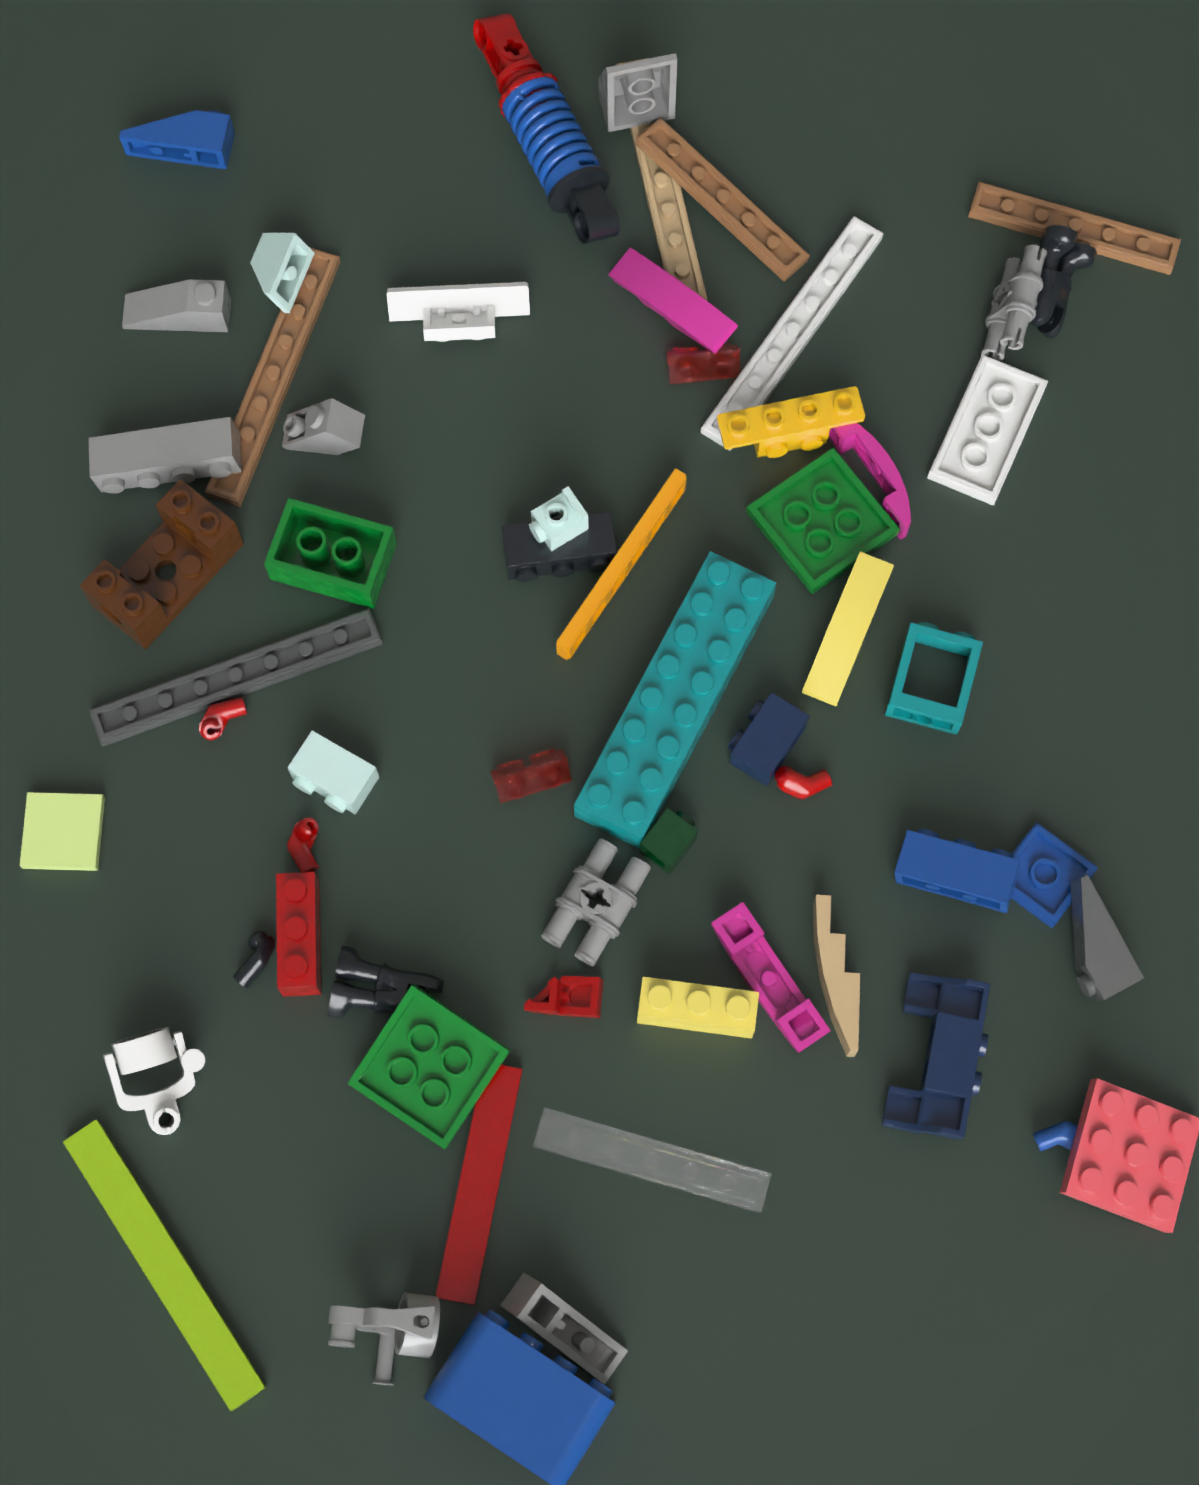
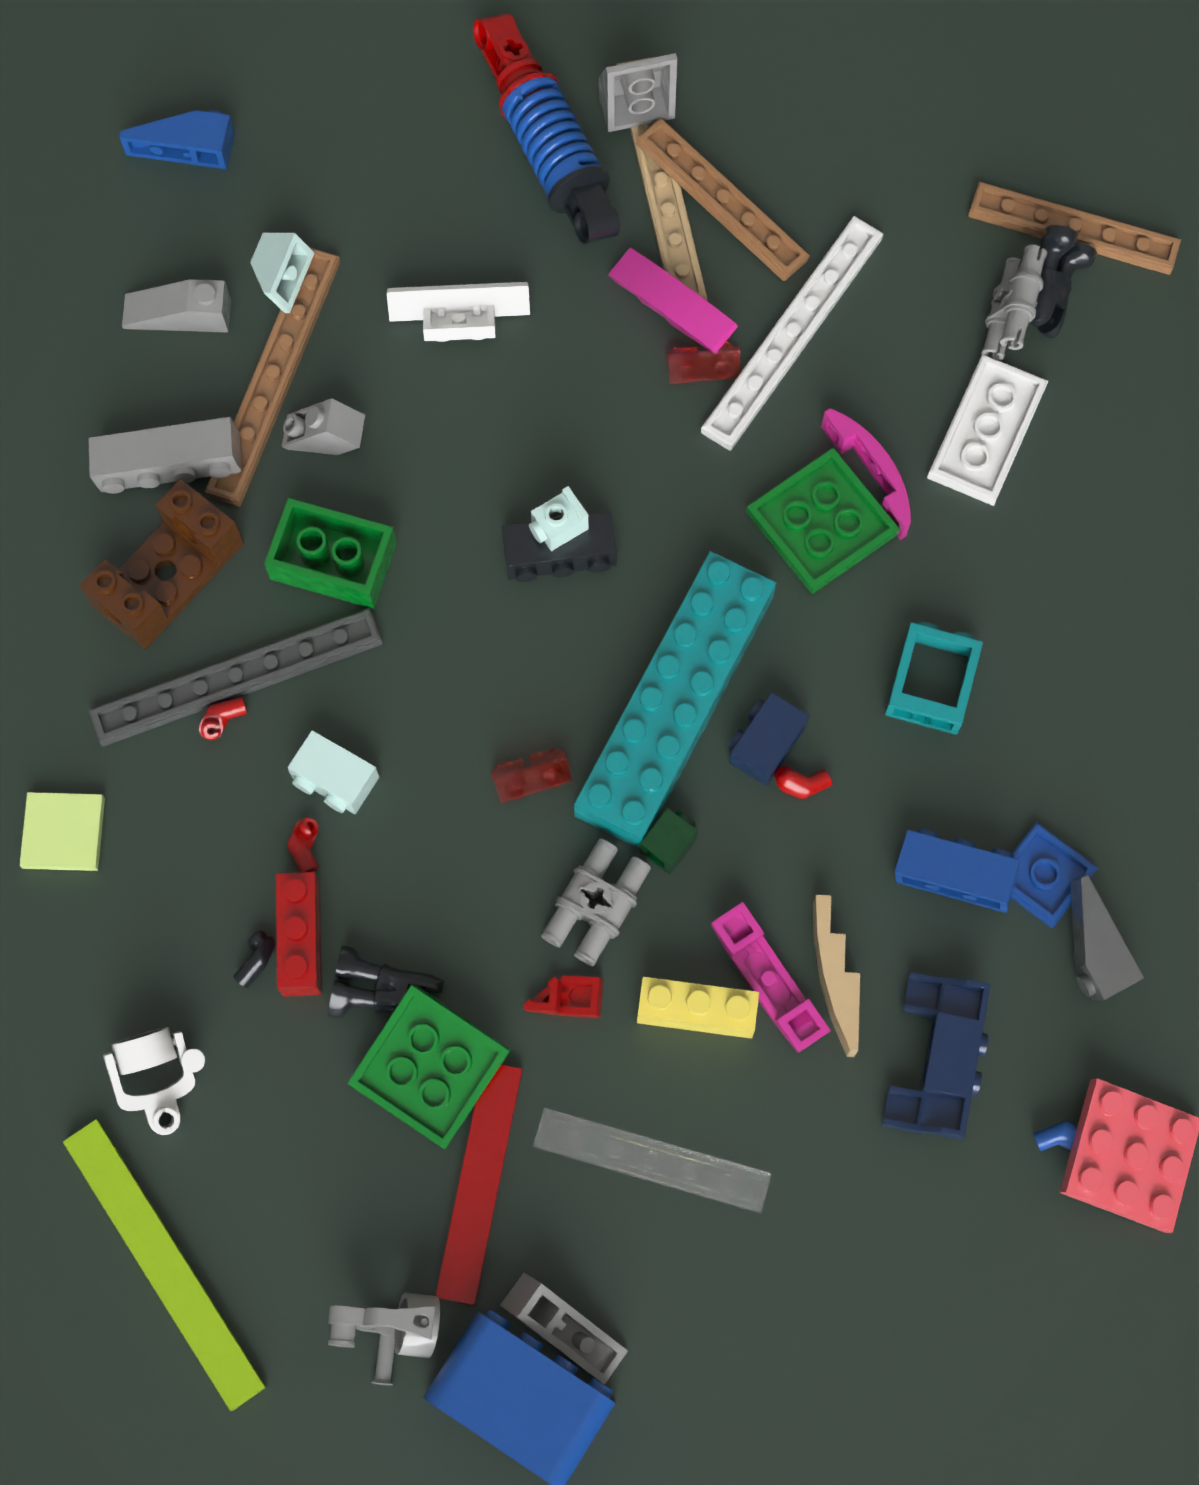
(621, 565): light orange tile -> none
(791, 423): yellow bracket -> none
(847, 629): light yellow slope -> none

